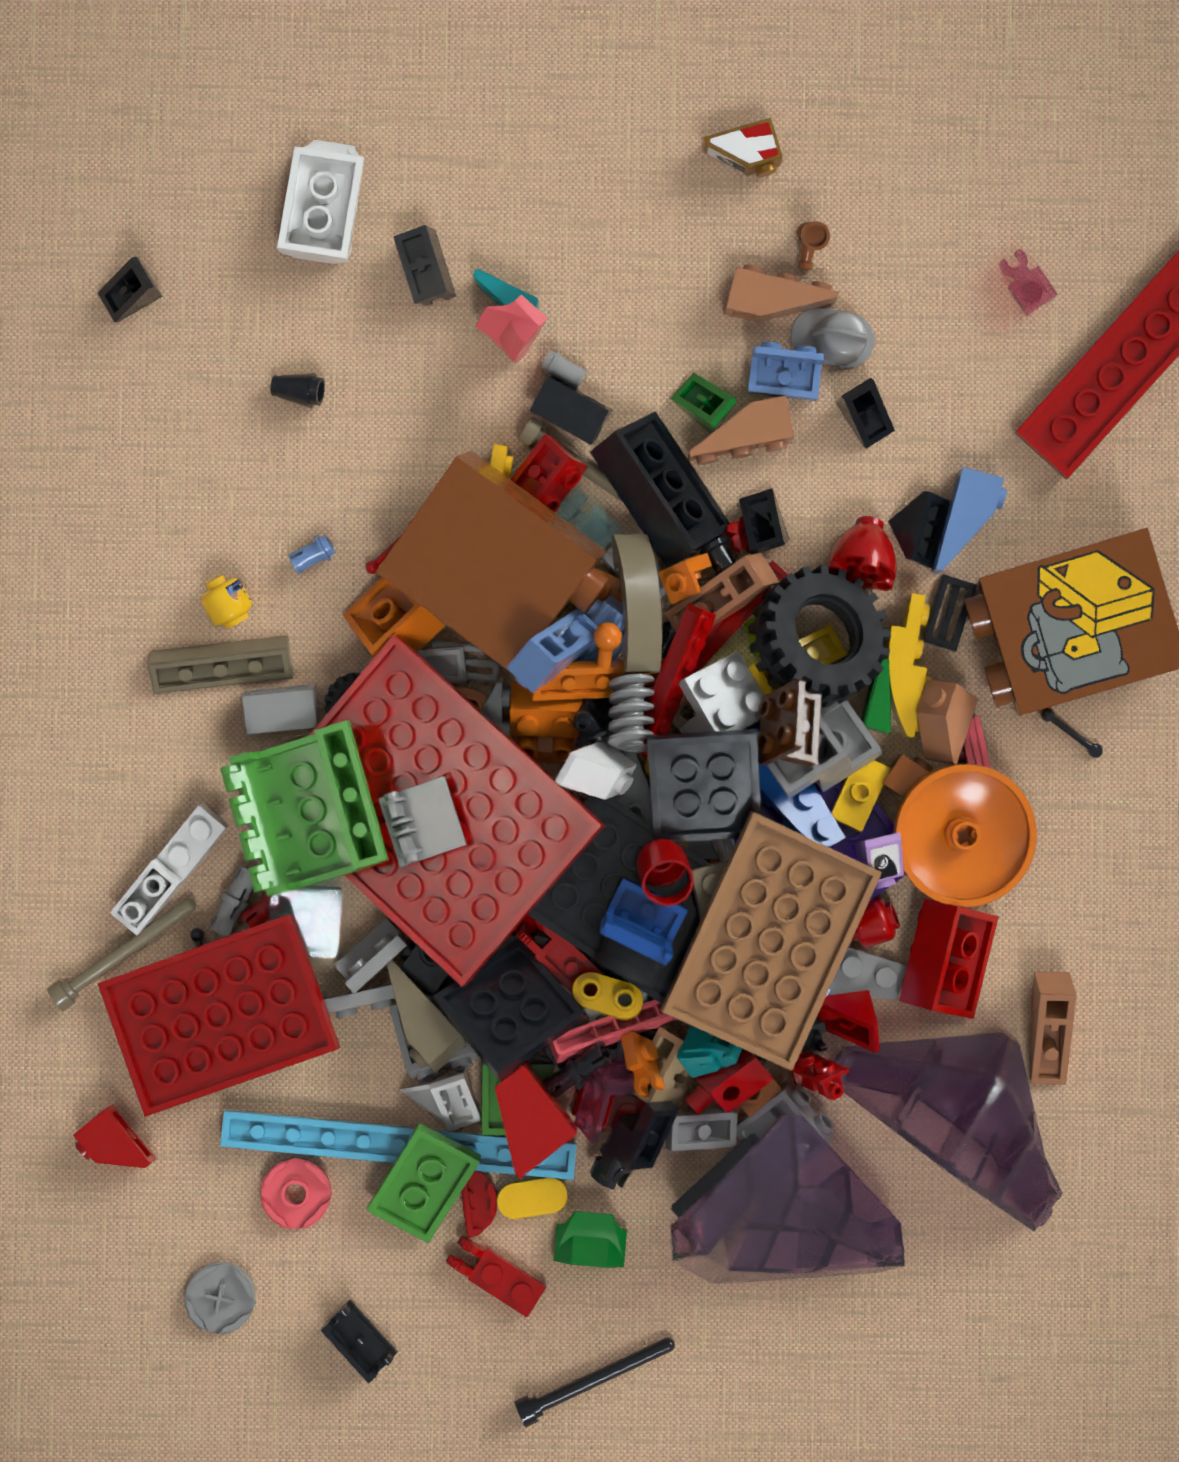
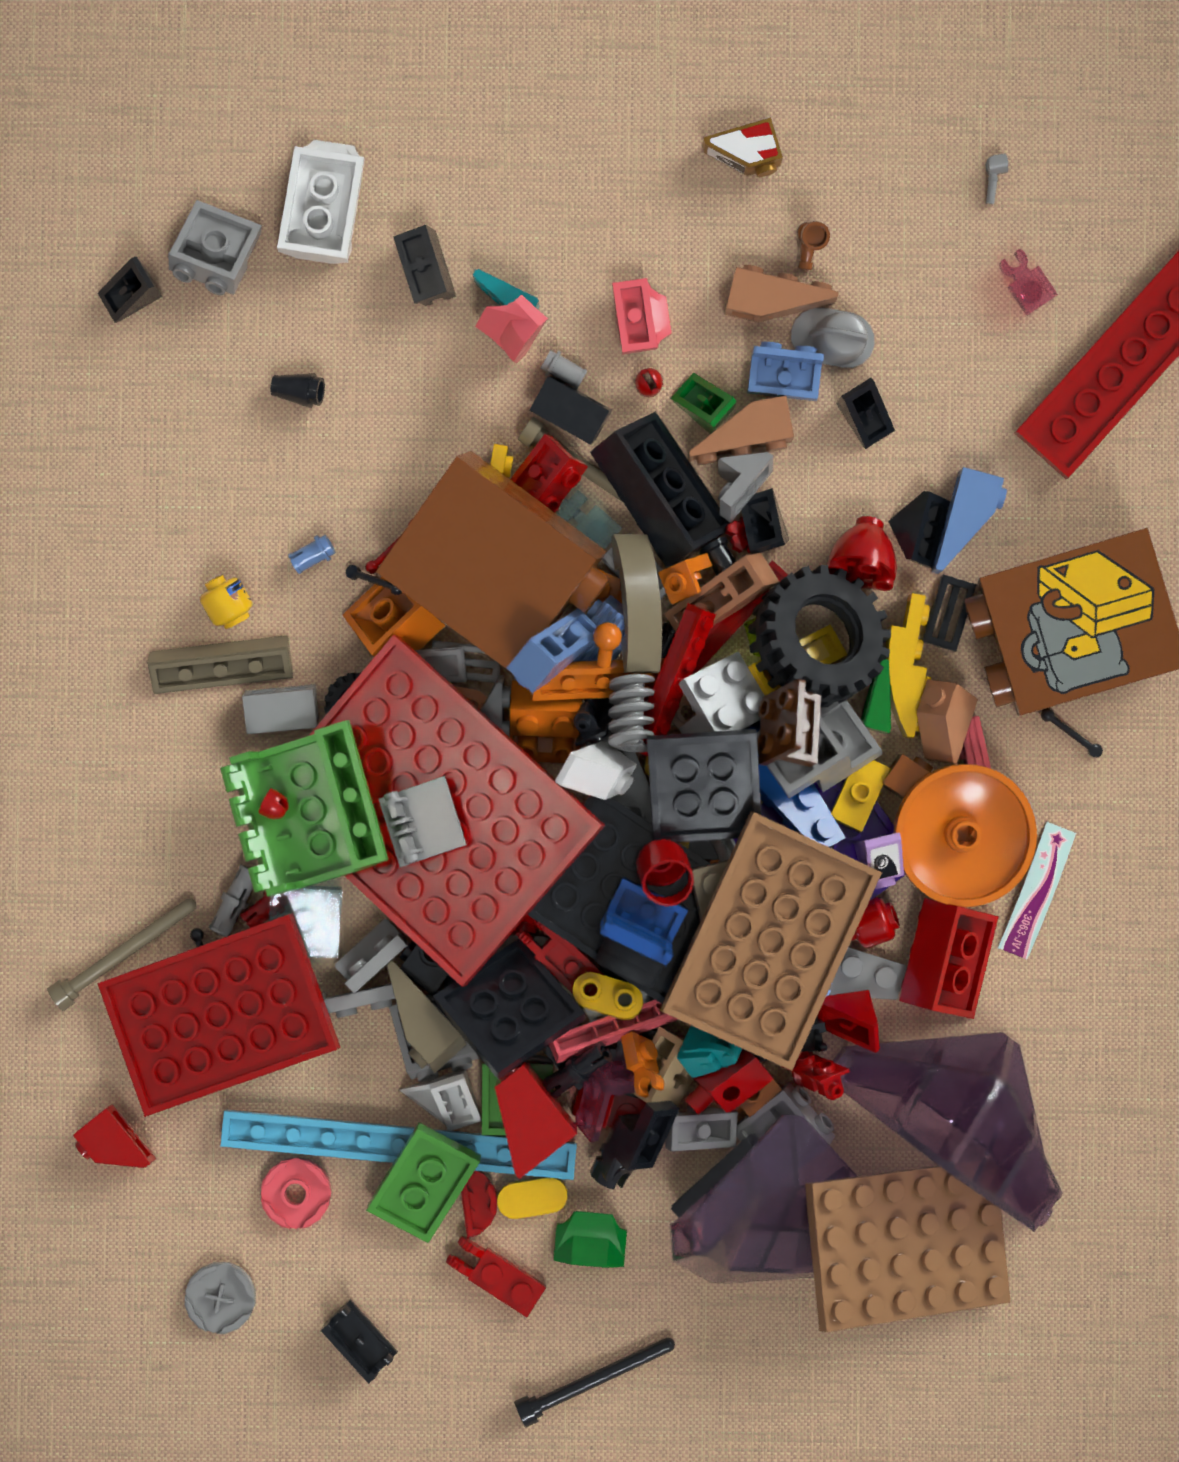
(170, 869): white slope -> none
(213, 248): none -> light grey plate
(274, 805): none -> red hinge
(354, 573): none -> black hinge
(640, 316): none -> coral slope
(642, 386): none -> red hinge
(744, 478): none -> light grey slope
(903, 1248): none -> medium nougat plate
(995, 165): none -> light grey hand
(1037, 890): none -> sticker
(1051, 1027): nougat slope -> none

